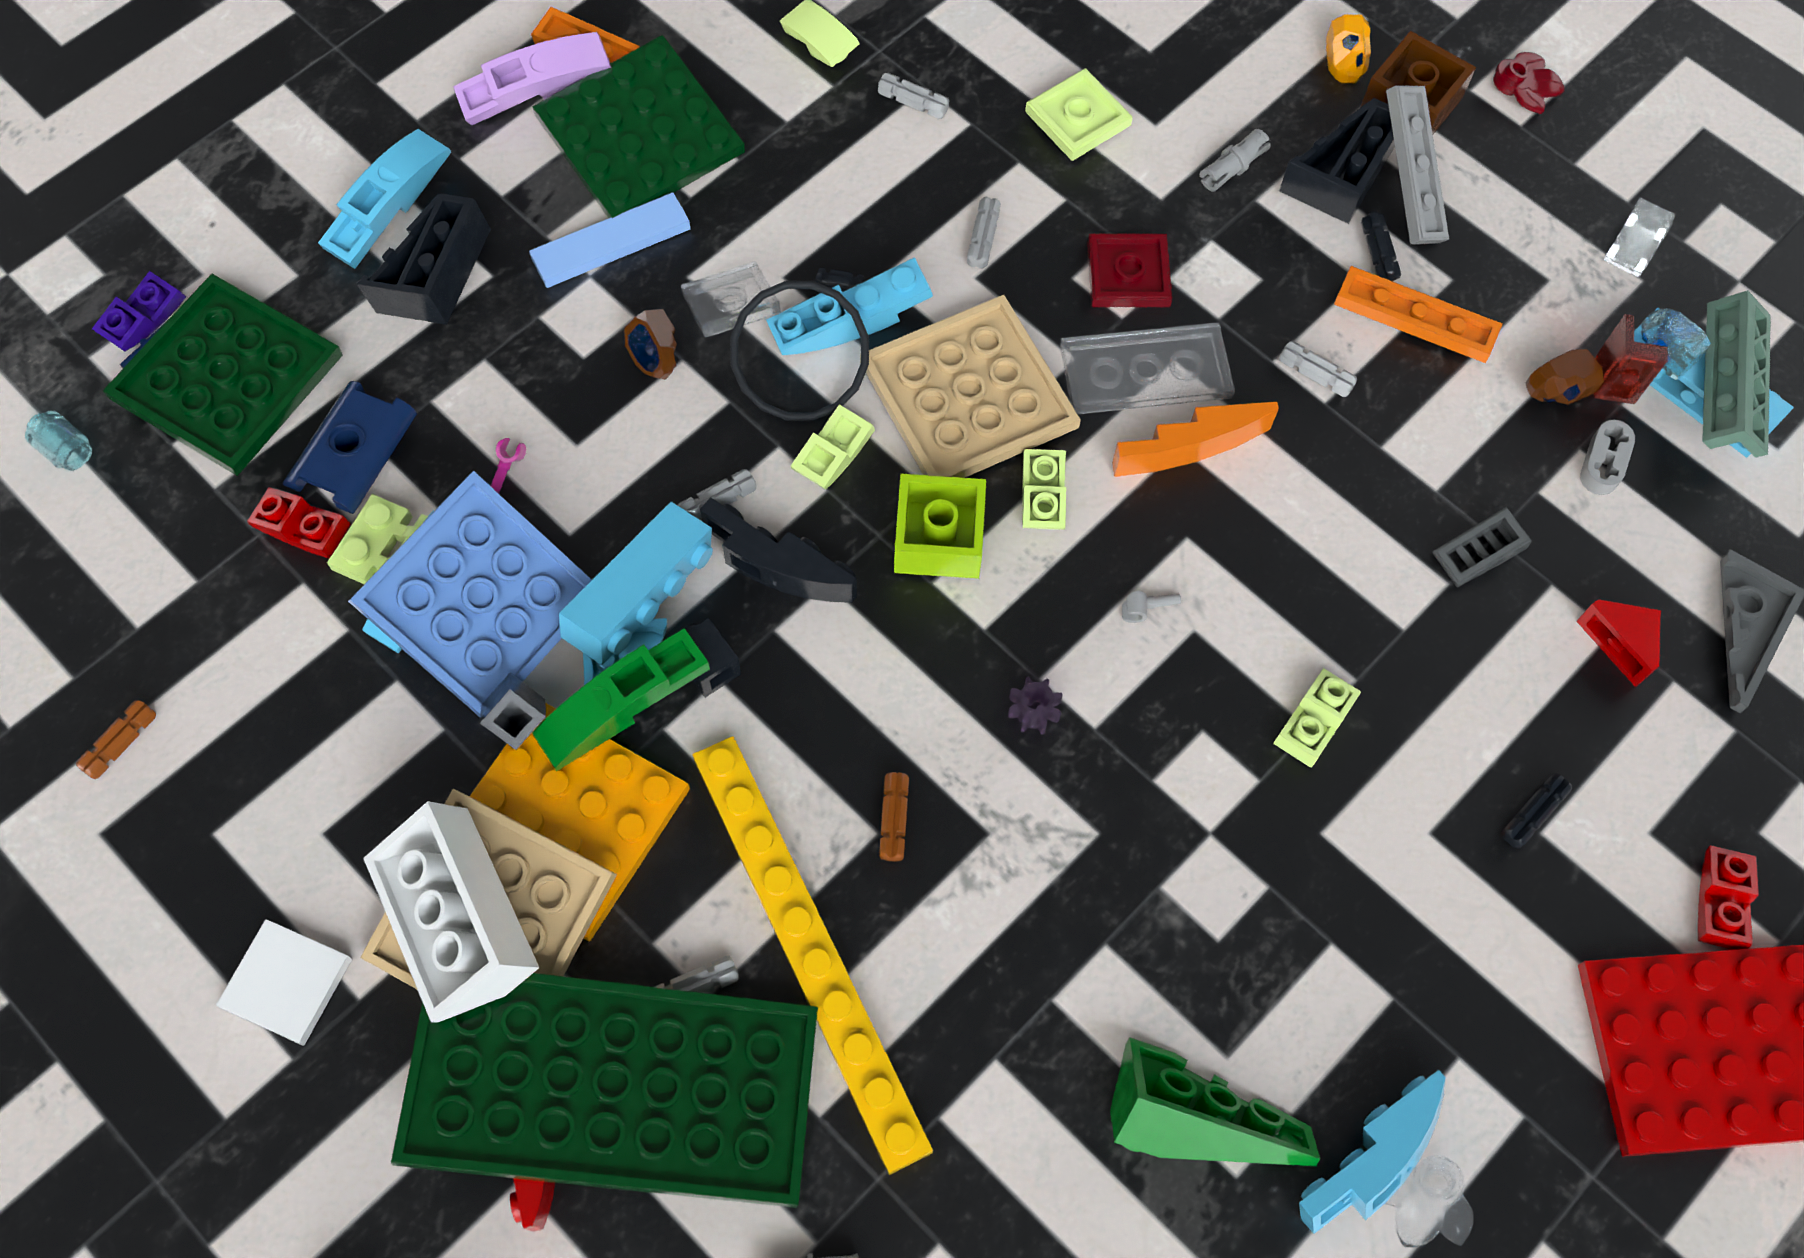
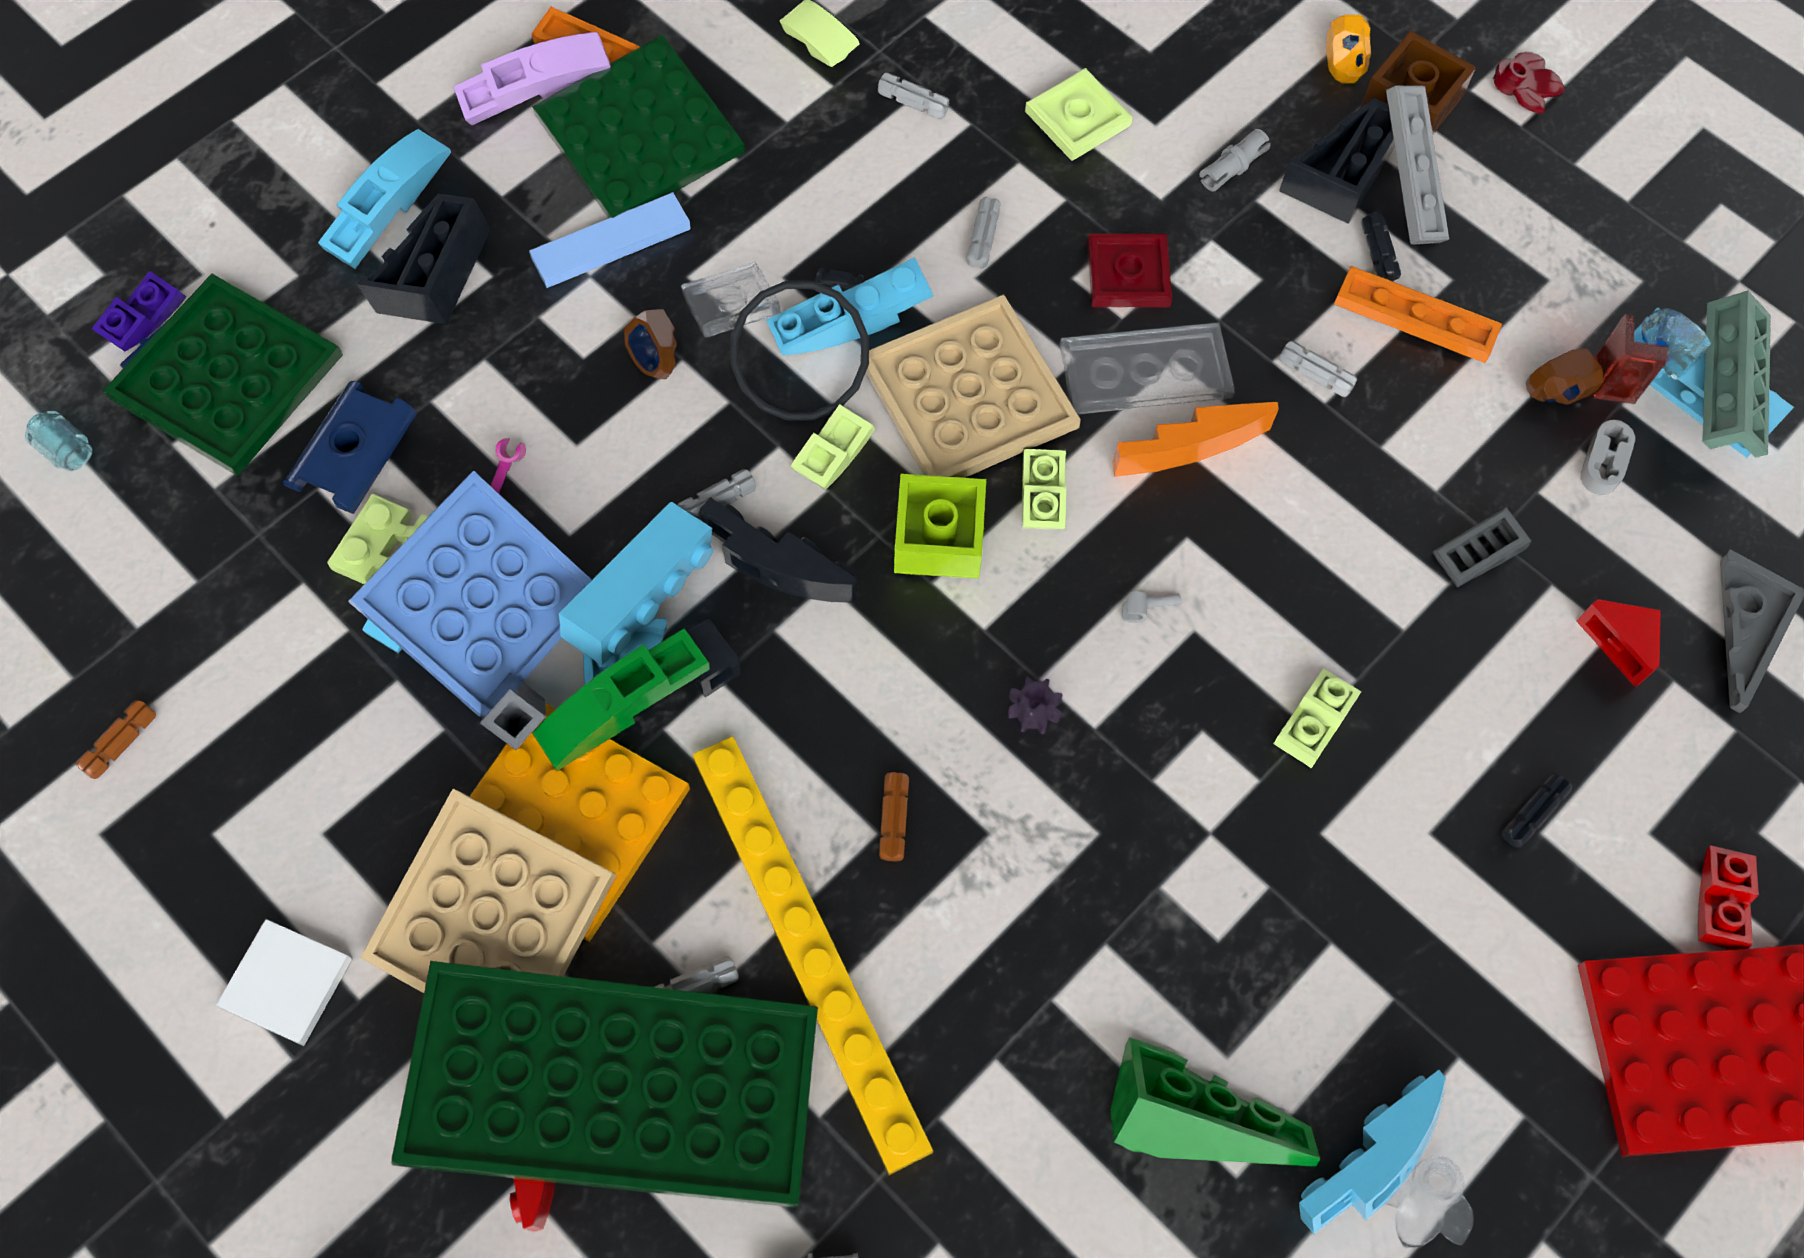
(298, 523): red slope -> none
(449, 911): white slope -> none
(1640, 237): clear slope -> none

